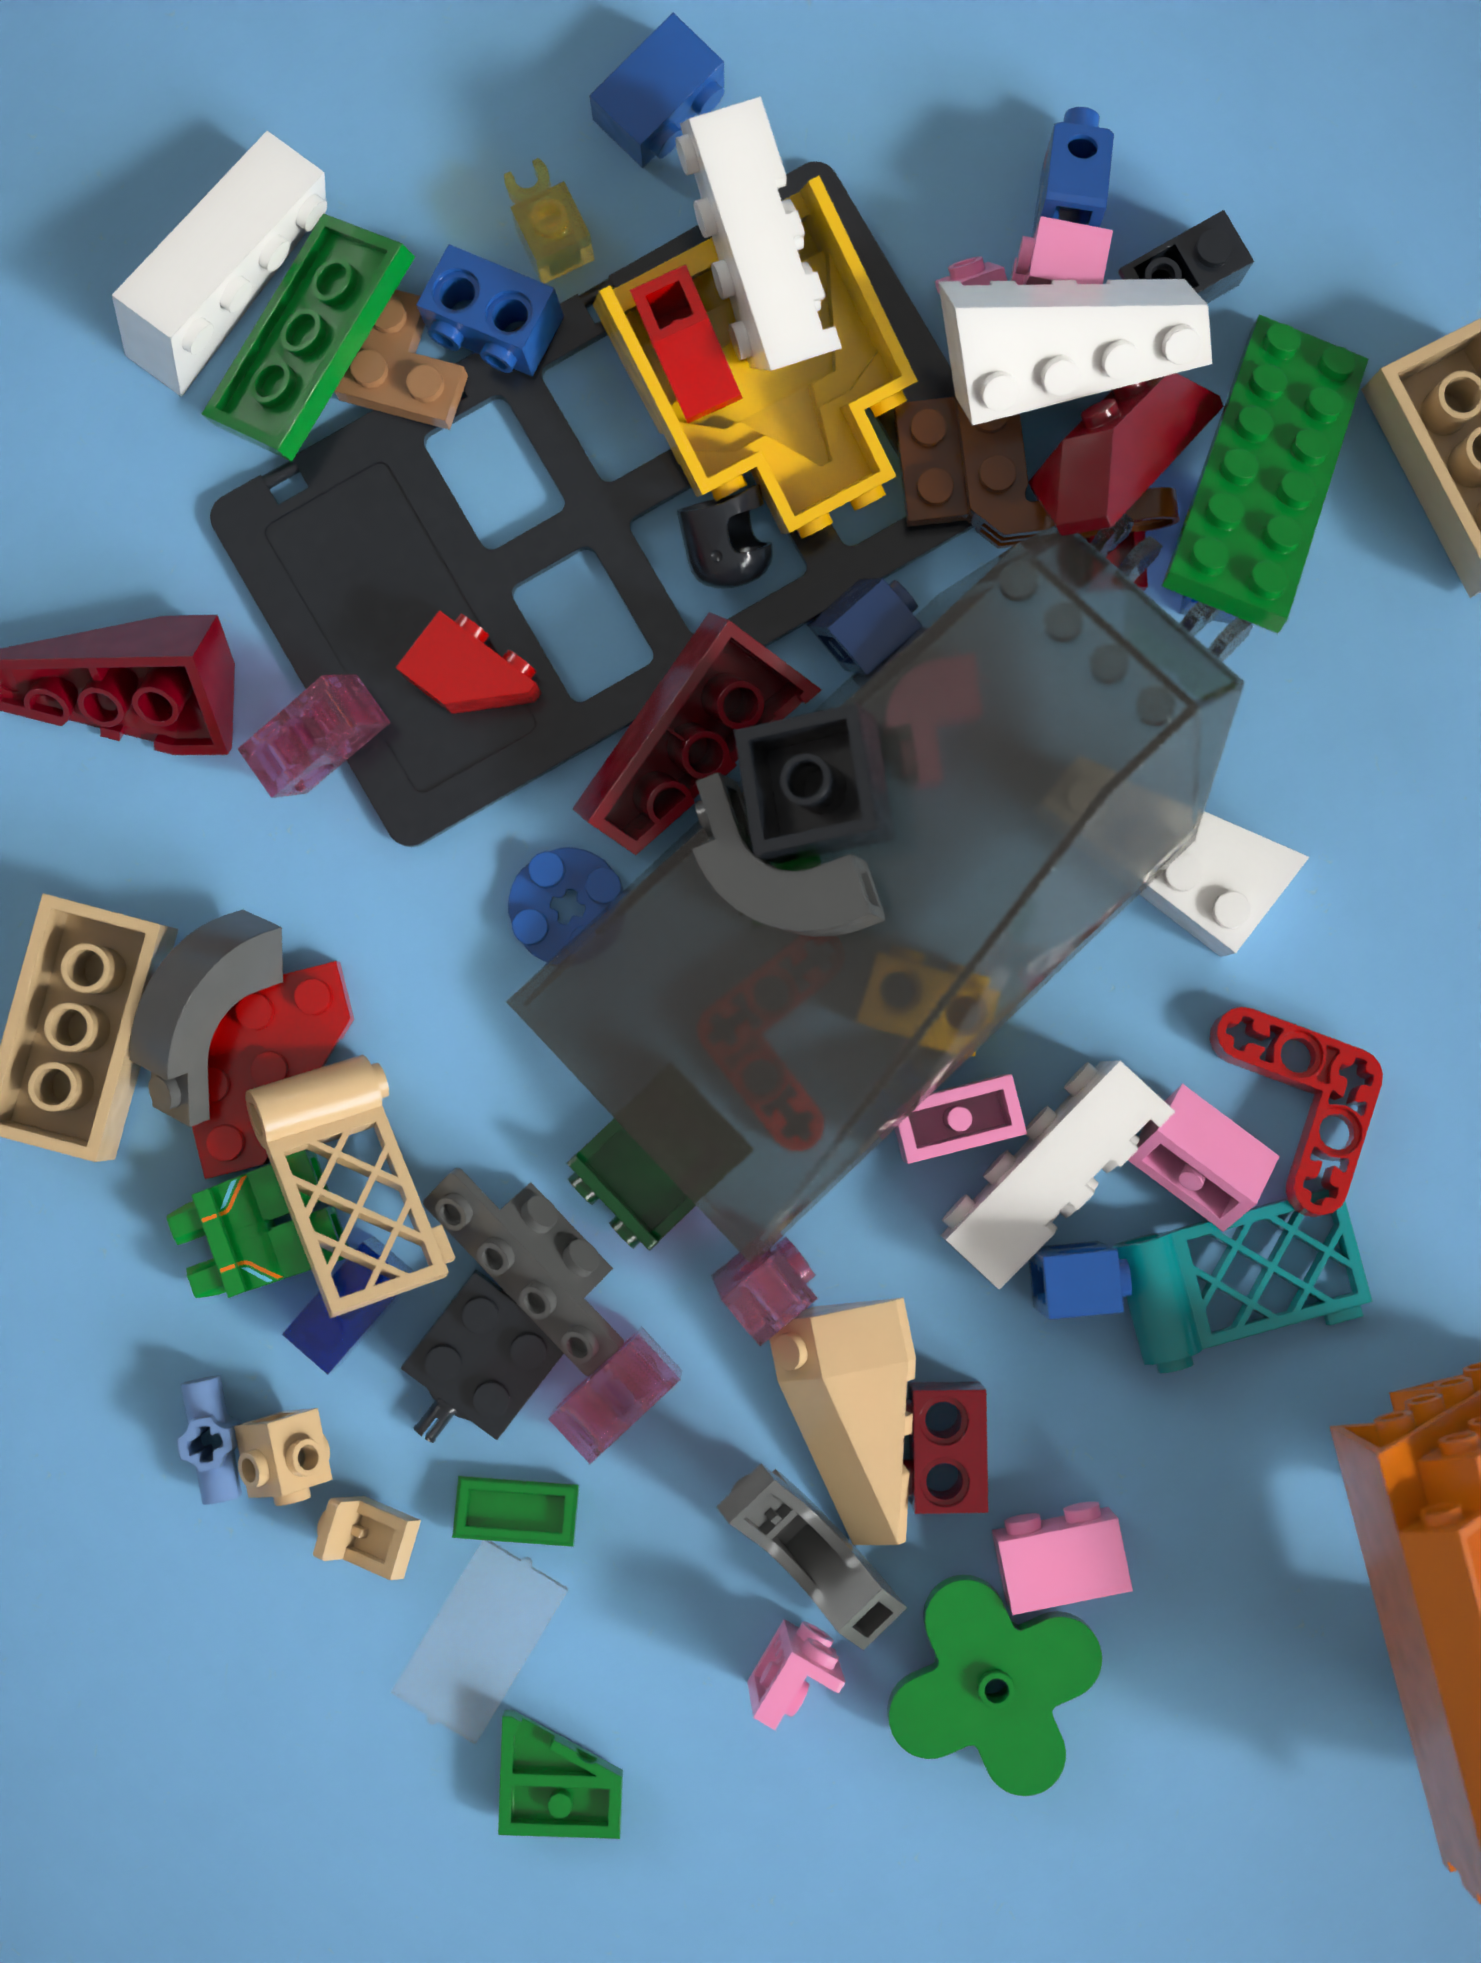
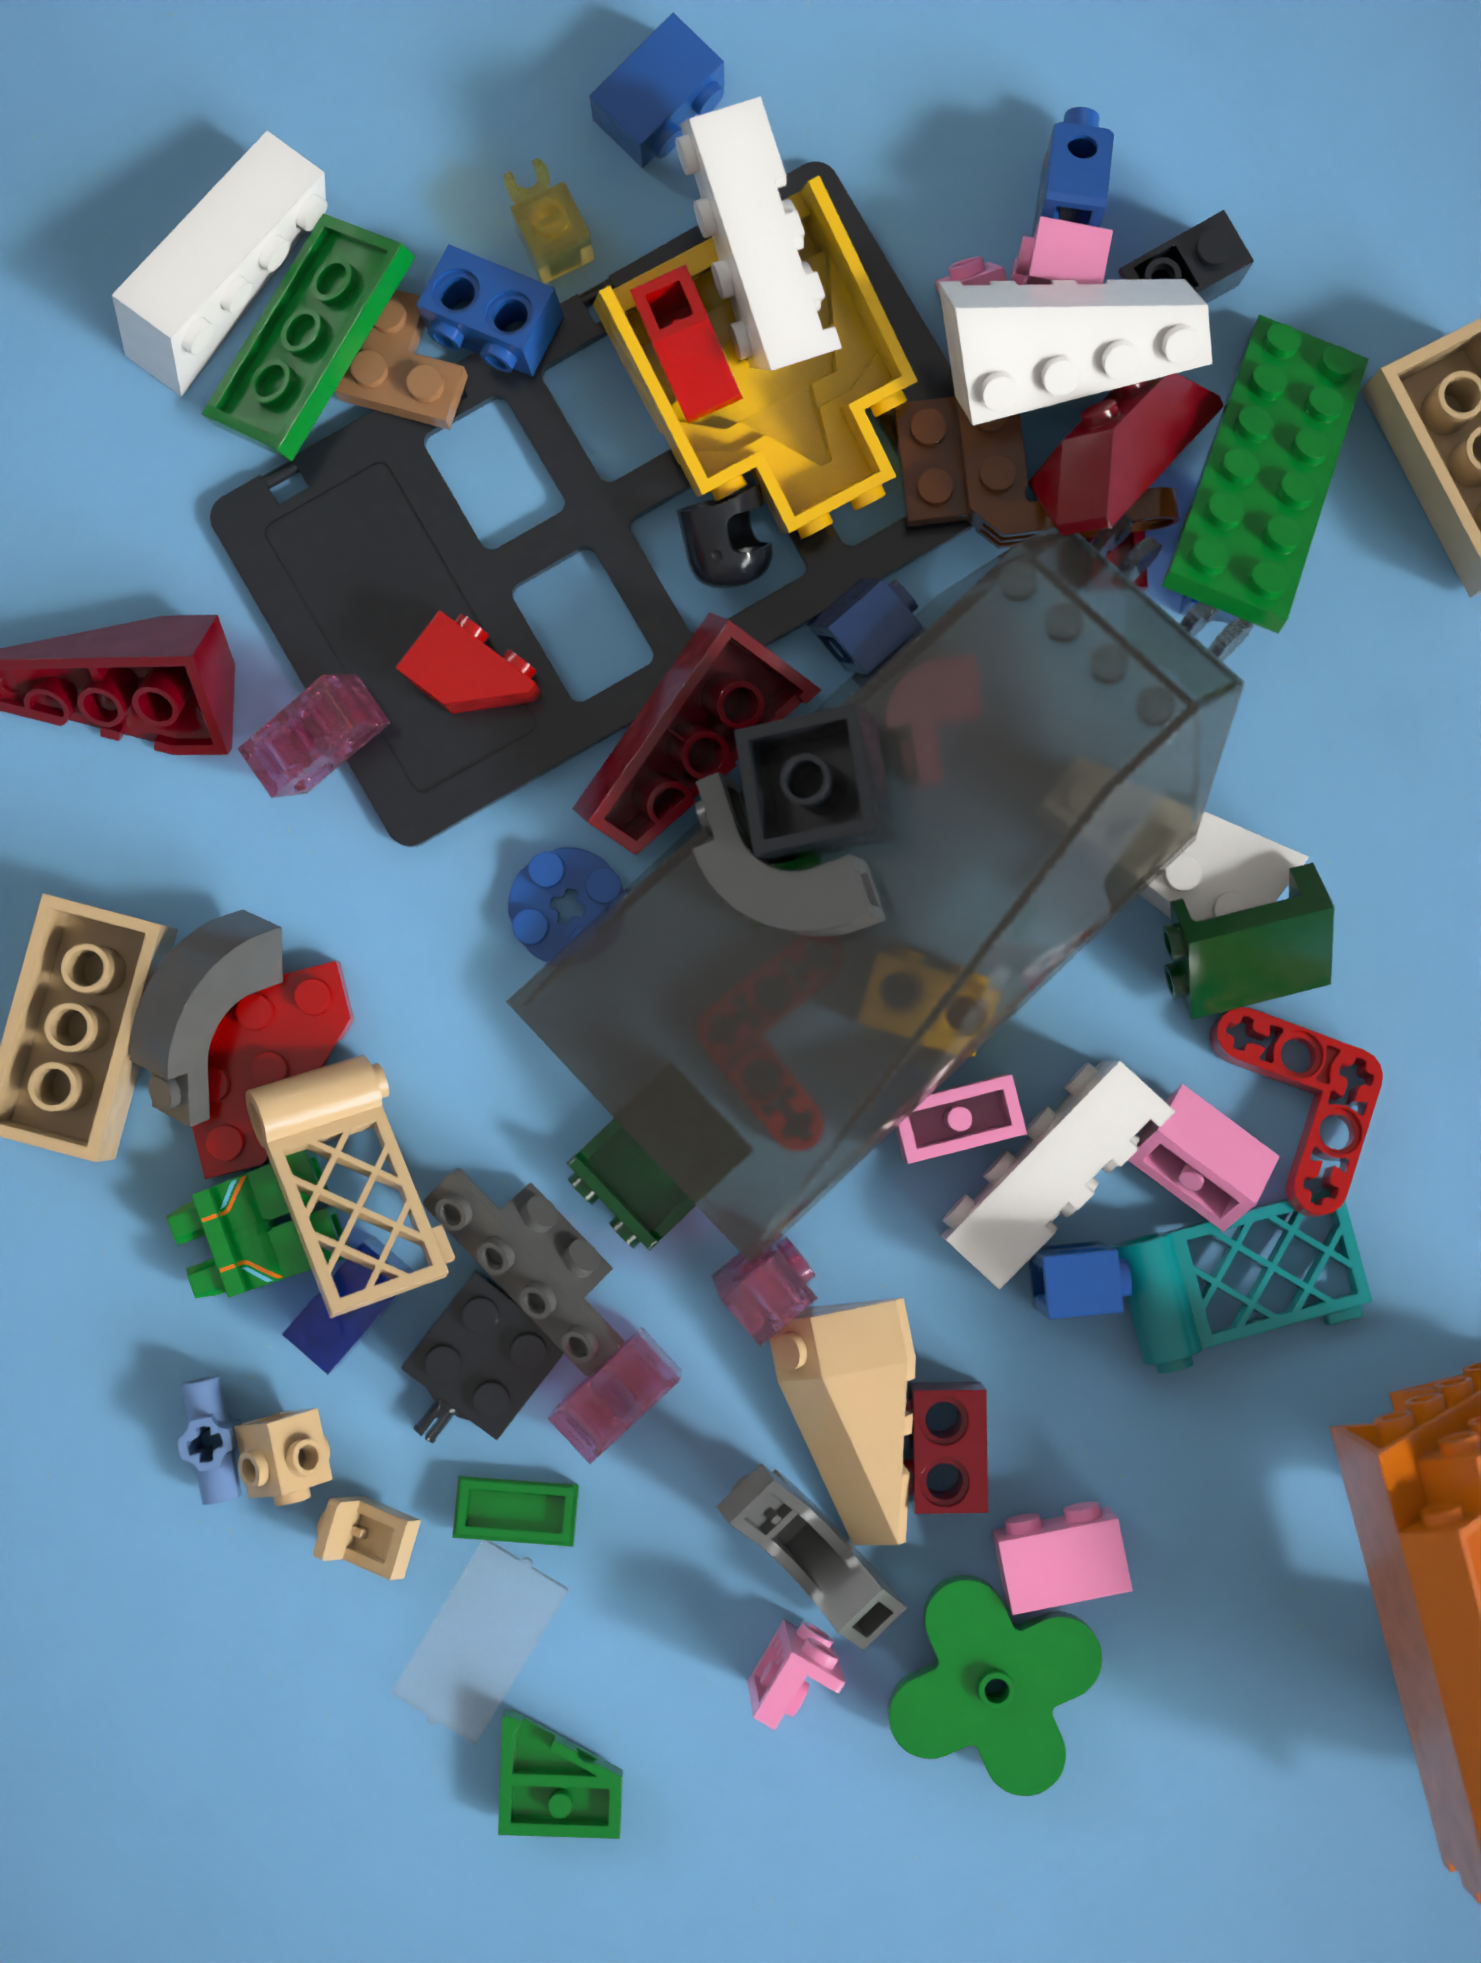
(1252, 951): none -> dark green panel

